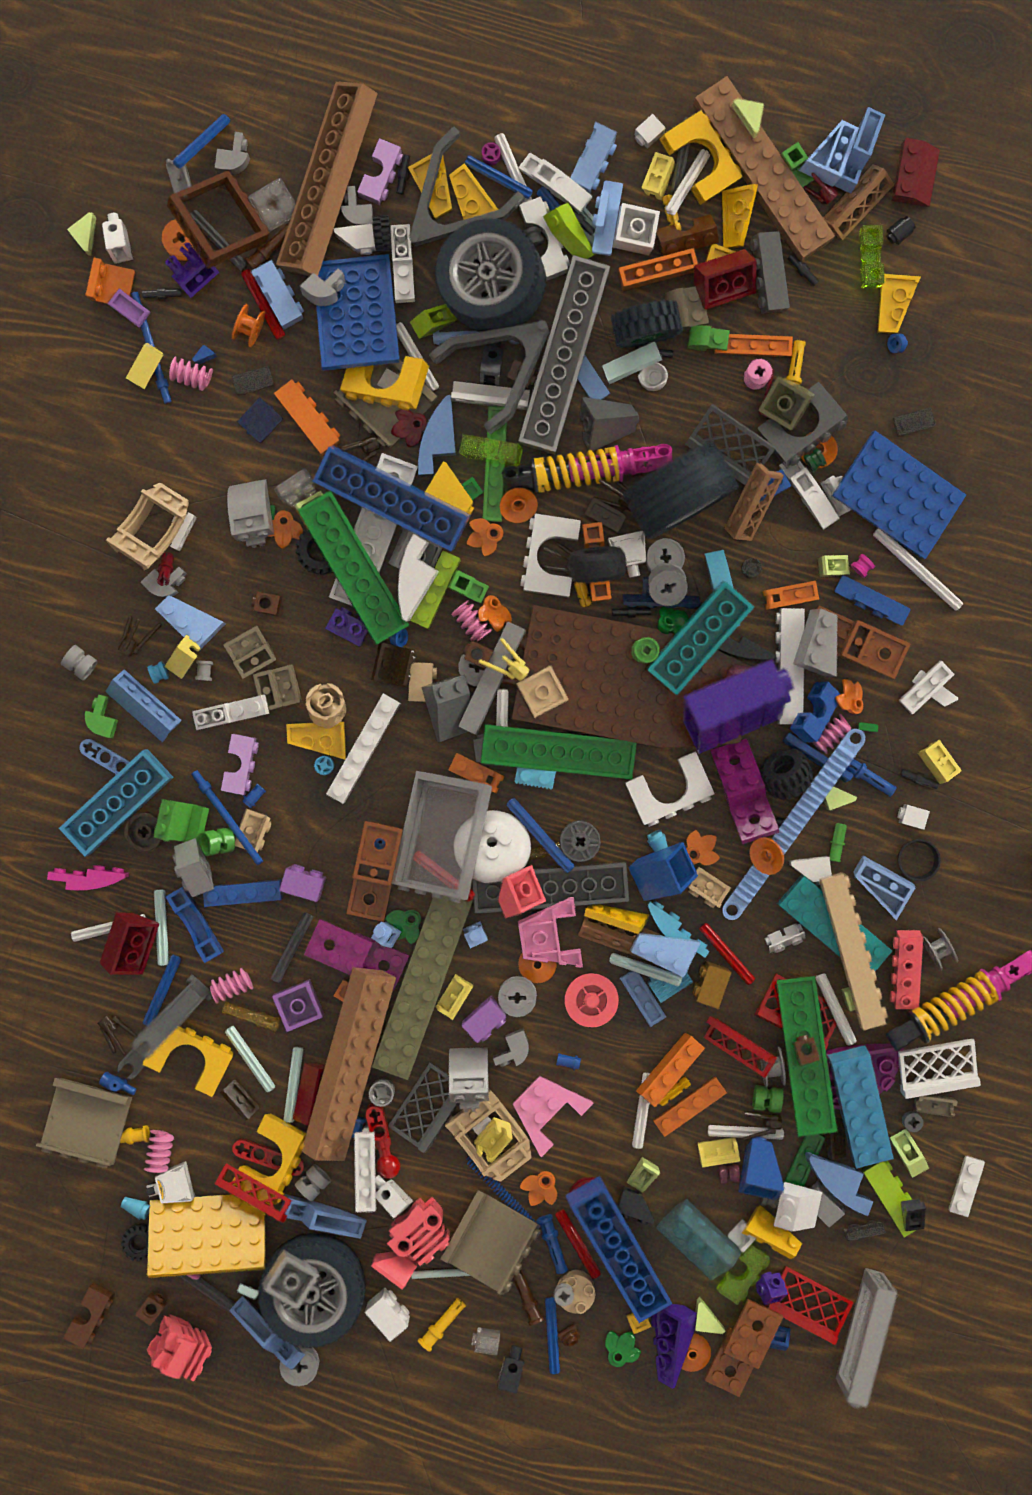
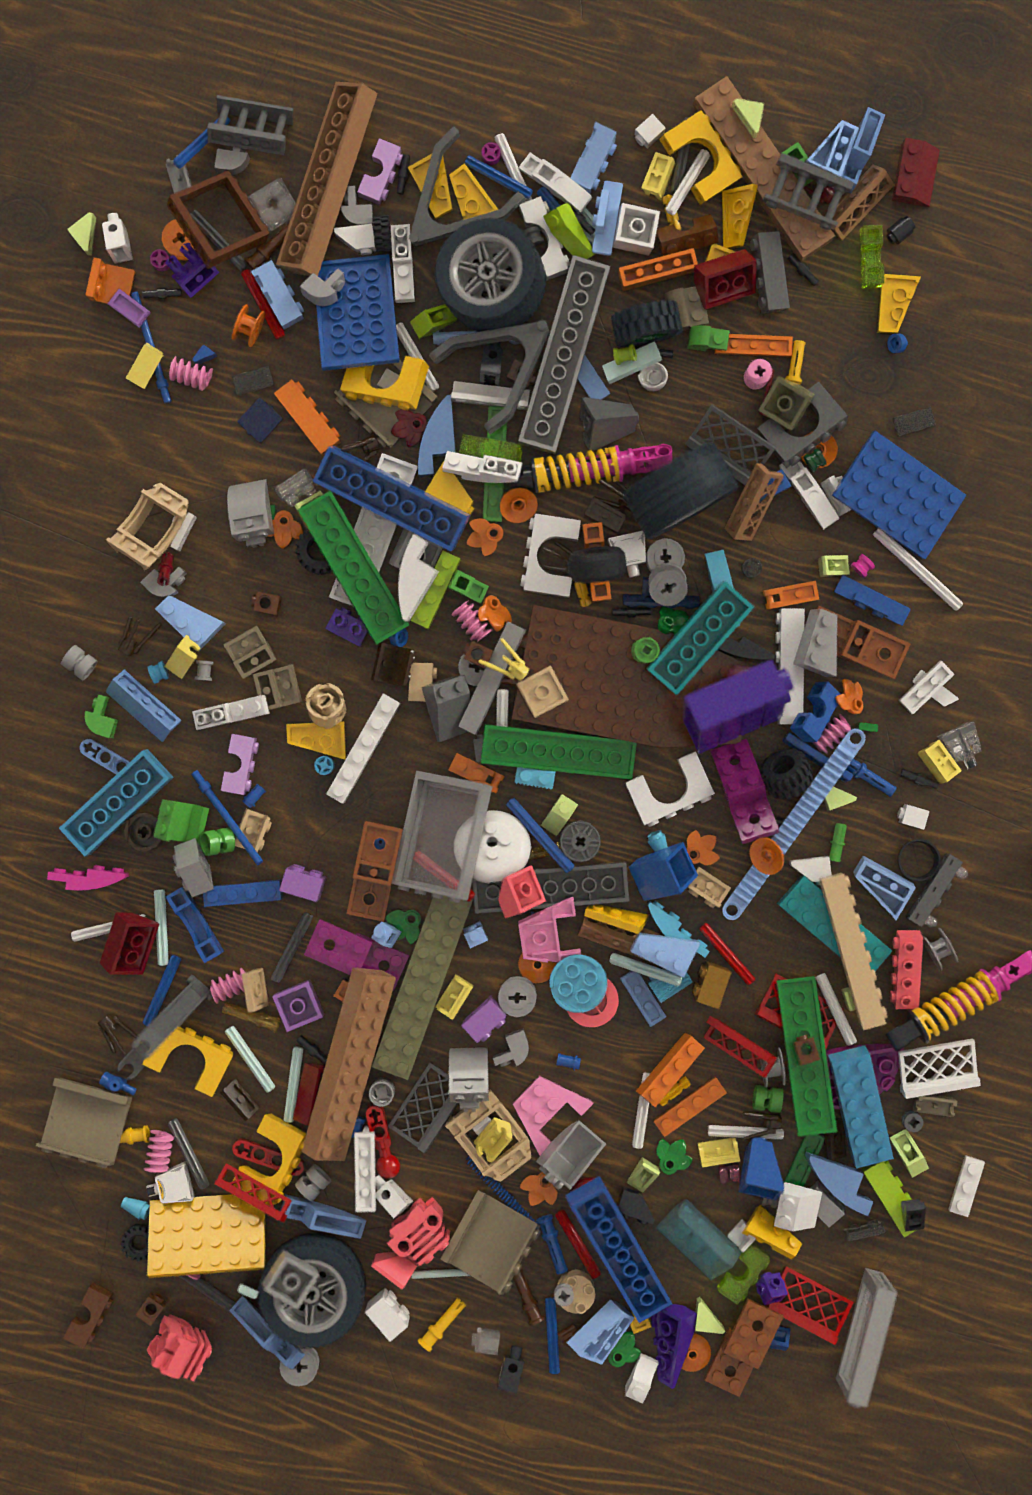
(157, 258): none -> magenta wheel
(188, 1154): none -> dark grey axle
(247, 138): none -> dark grey fence
(255, 989): none -> tan tile
(313, 1050): none -> black bar
(472, 488): green tile -> none
(484, 469): none -> white slope
(559, 814): none -> yellowish green slope
(569, 1155): none -> light grey piece
(578, 983): none -> medium azure tile
(601, 1332): none -> light blue wedge
(624, 354): none -> lime bush
(641, 1378): none -> white arch
(674, 1153): none -> green plate
(779, 942): white hinge -> none
(822, 178): none -> dark grey fence
(934, 889): none -> dark grey piece
(962, 743): none -> clear torso

